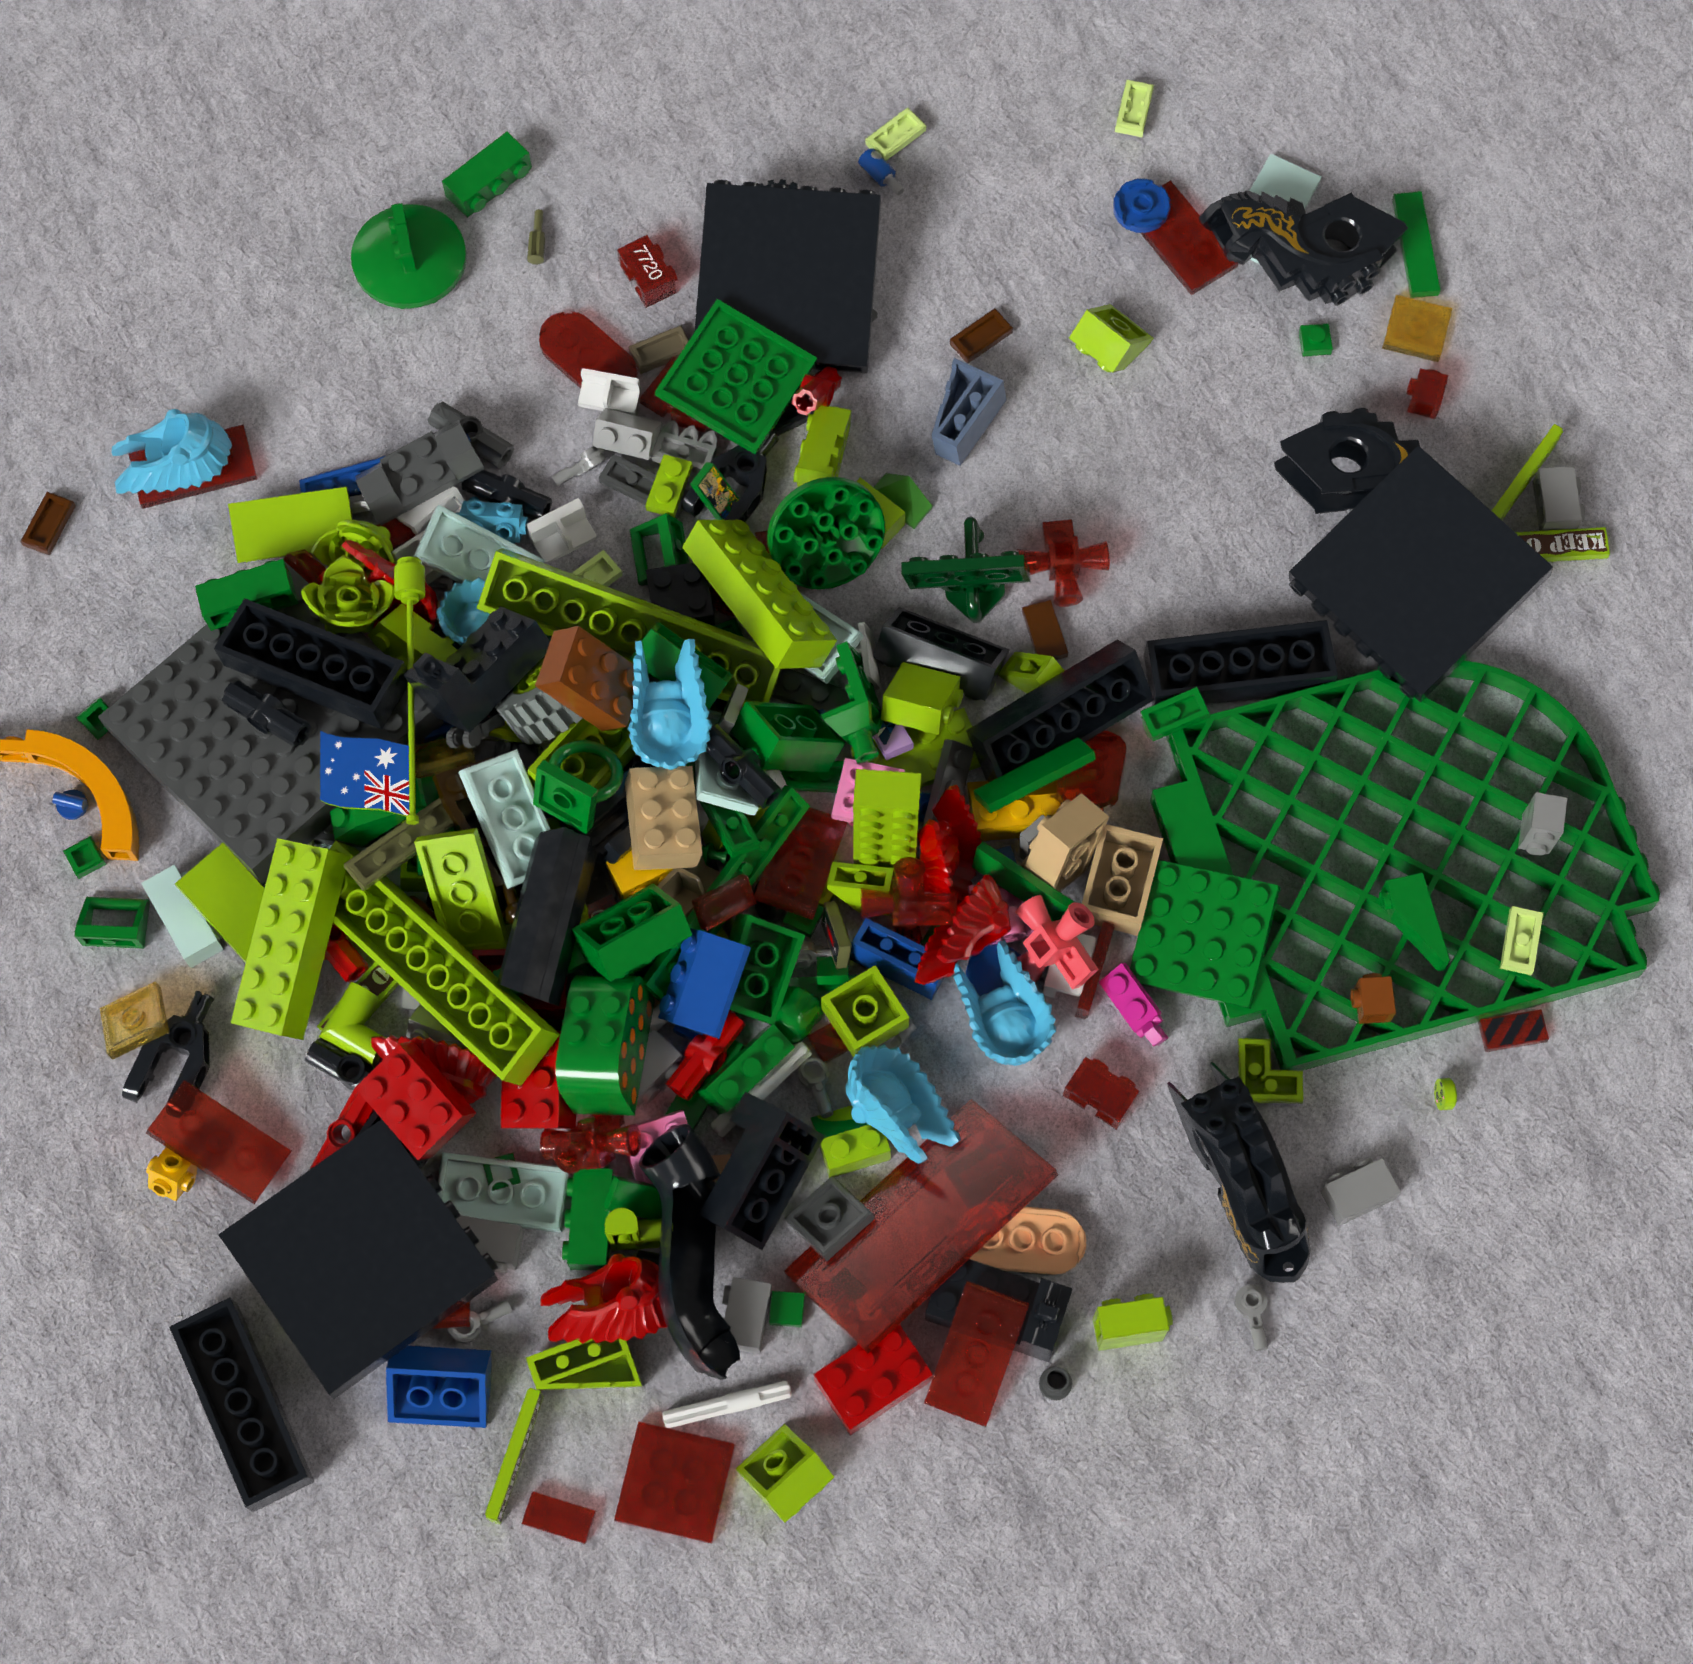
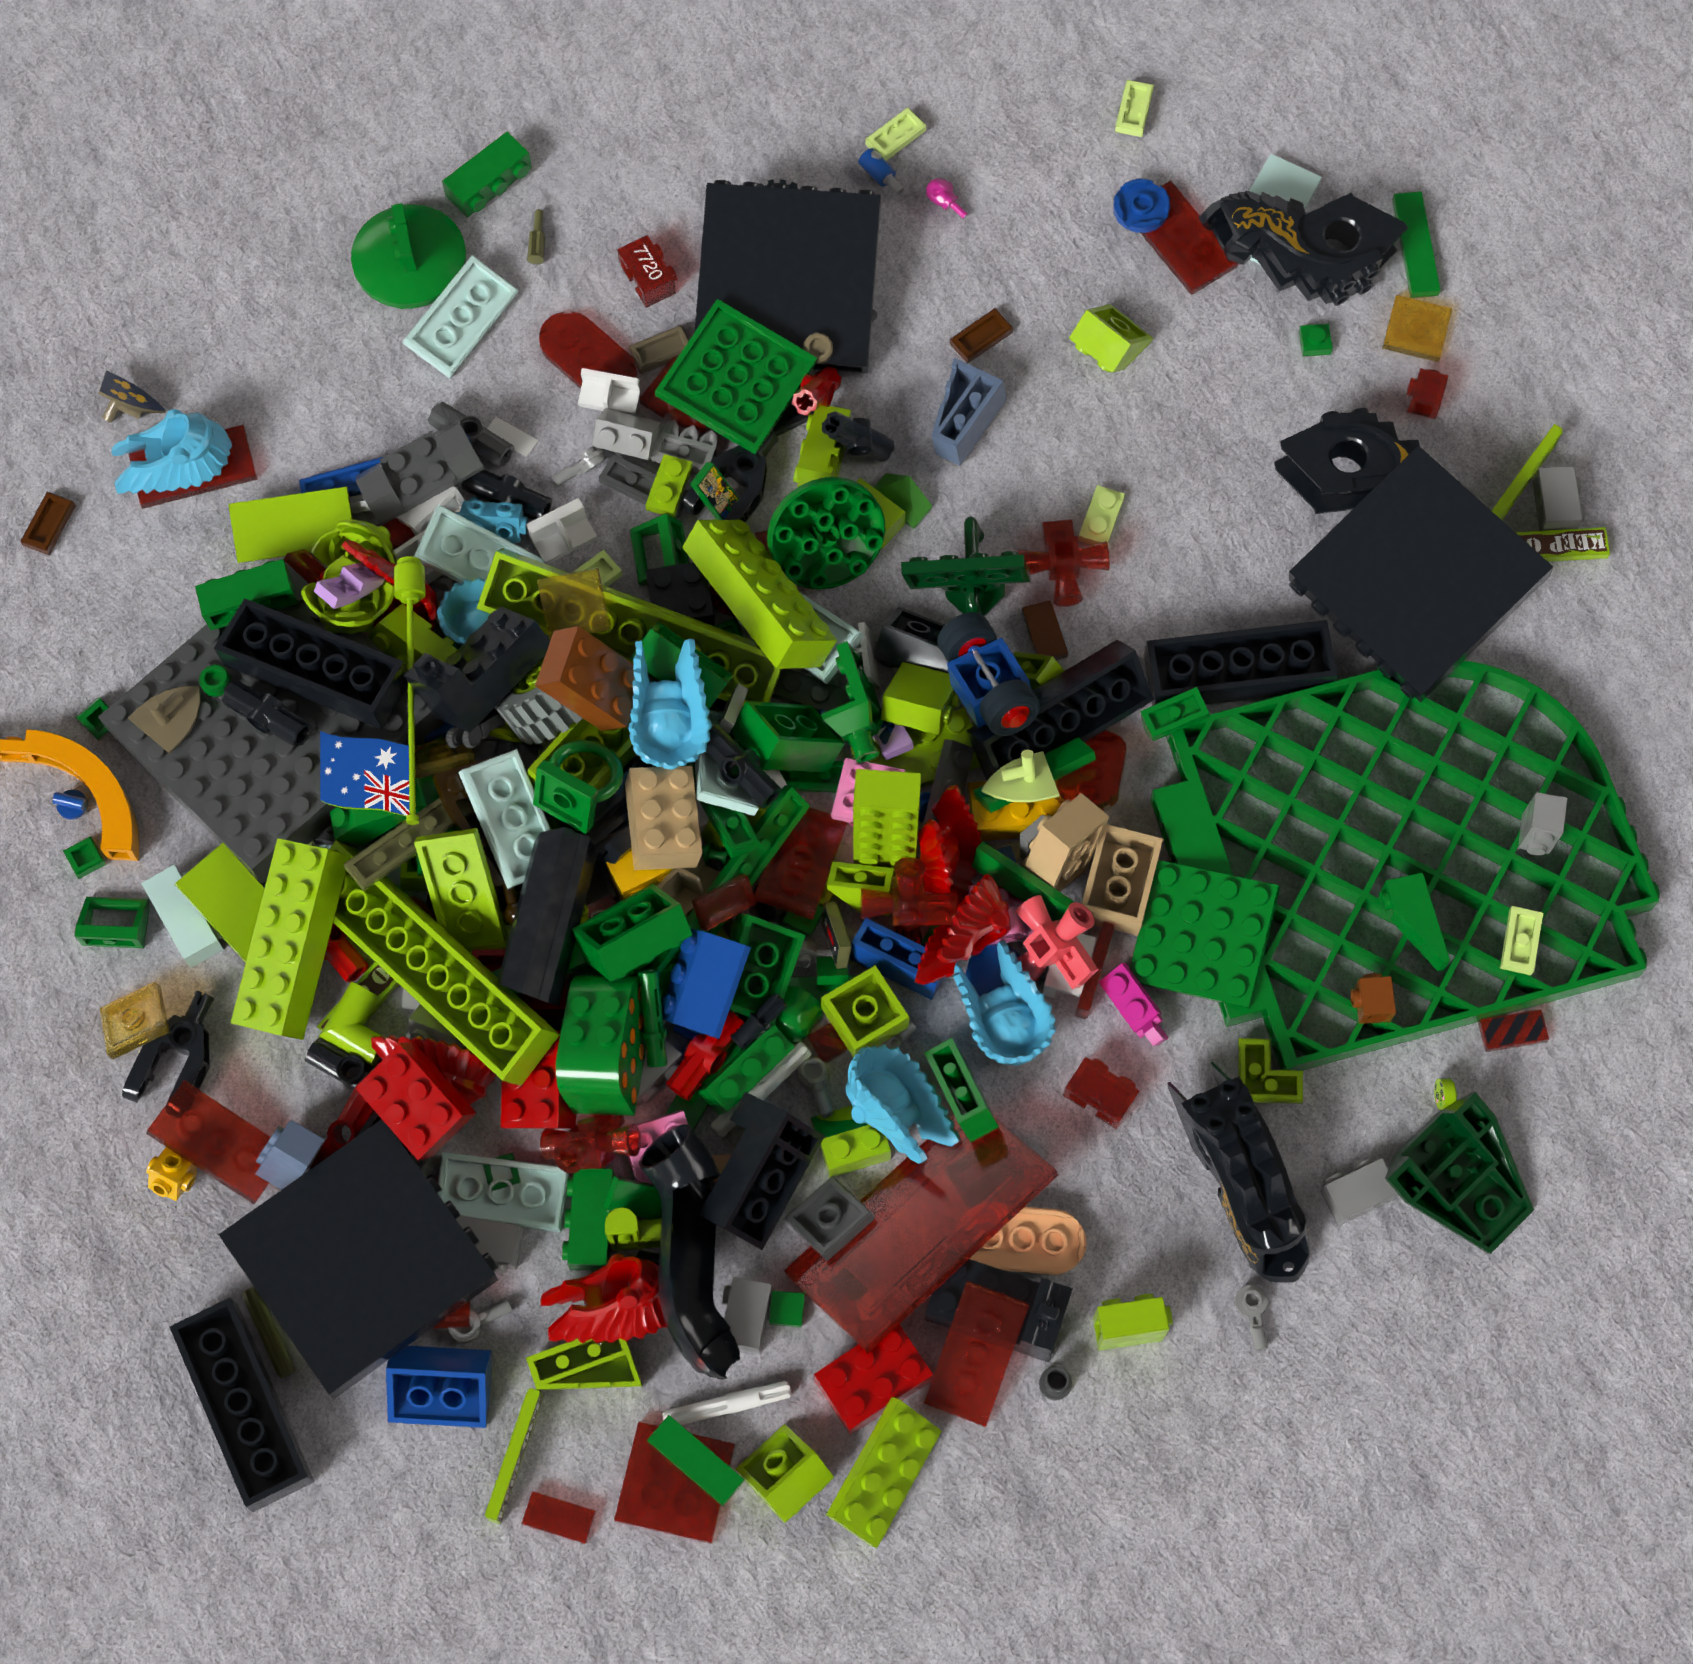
(126, 398): none -> shield
(169, 716): none -> dark tan shield
(214, 680): none -> green tile
(268, 1333): none -> olive axle
(287, 1154): none -> sand blue wedge
(351, 585): none -> lavender slope
(460, 316): none -> light aqua tile
(520, 440): none -> white sticker
(574, 601): none -> clear yellow tile
(654, 1030): none -> green pin
(695, 1460): none -> green tile
(758, 1021): none -> black axle
(819, 346): none -> dark tan tile
(858, 436): none -> black piece
(884, 1472): none -> lime plate
(941, 193): none -> dark pink piece
(961, 1090): none -> green brick
(987, 675): none -> brick
(1023, 780): none -> yellowish green shield
(1101, 516): none -> yellowish green plate
(1463, 1174): none -> dark green wedge

